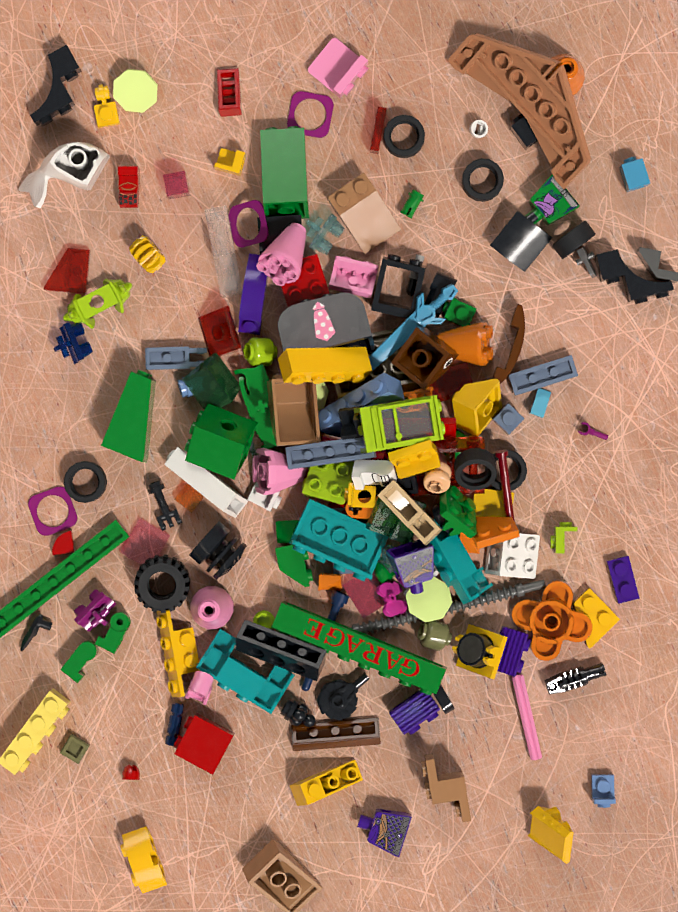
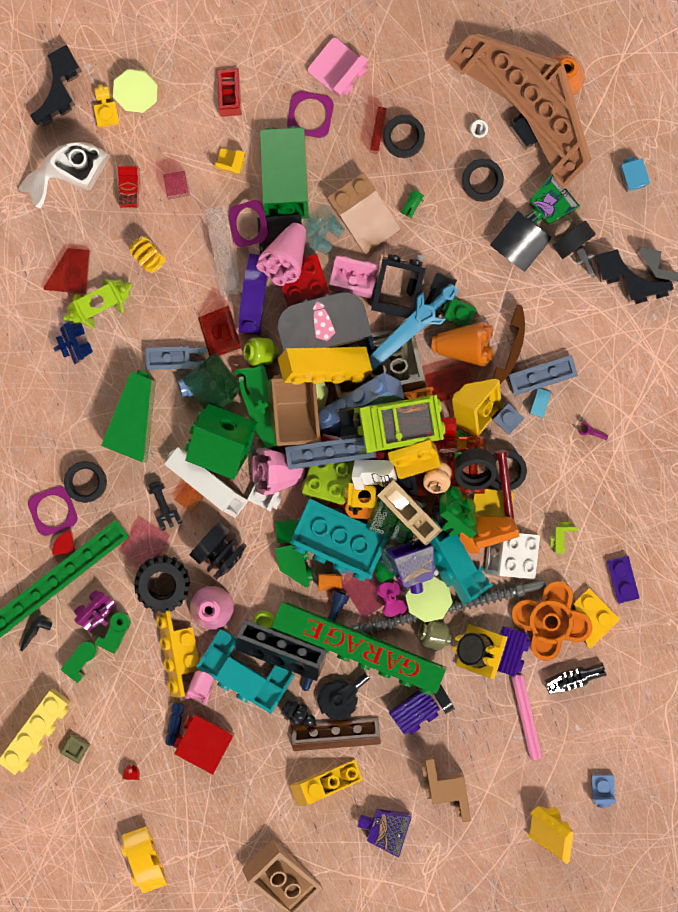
(424, 357): reddish brown slope -> none

